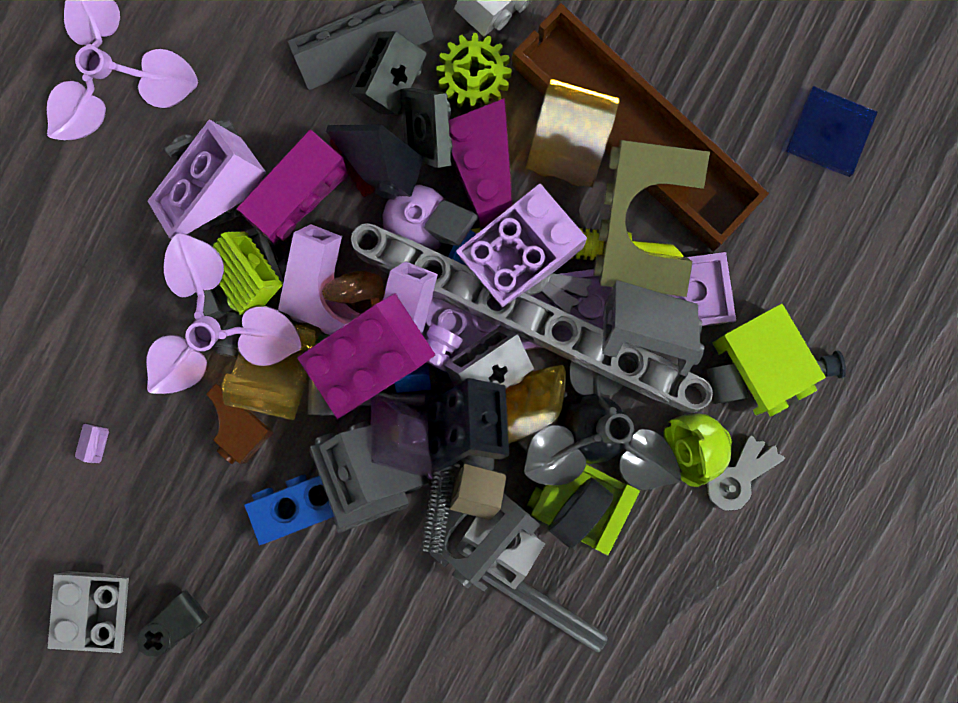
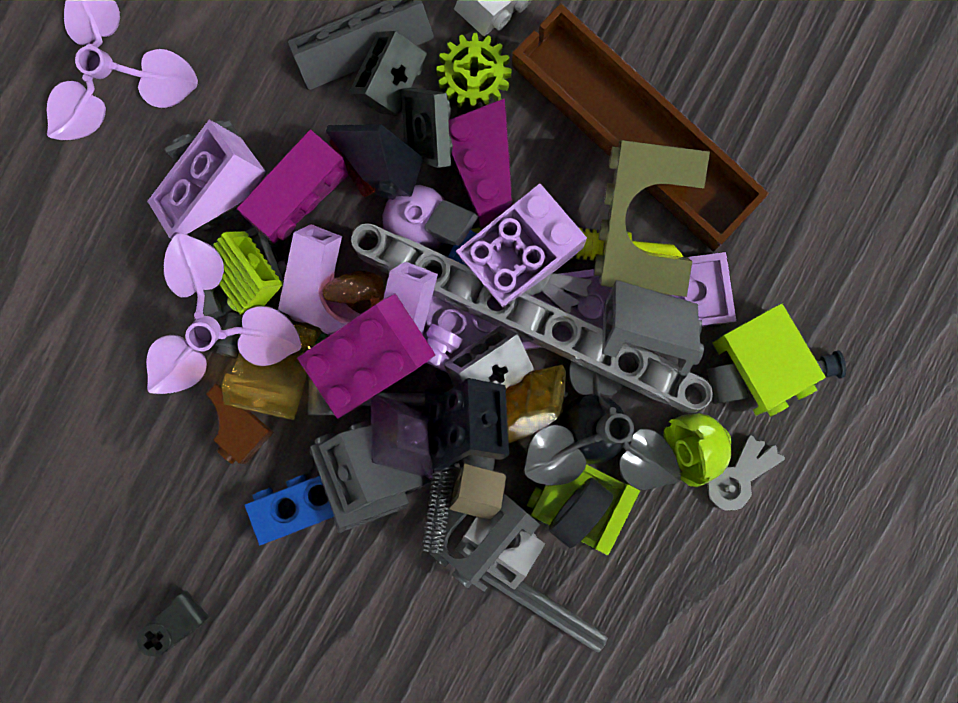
(88, 612): light grey slope -> none
(91, 443): lavender slope -> none
(415, 381): blue slope -> none
(572, 133): clear yellow panel -> none
(831, 131): clear blue plate -> none

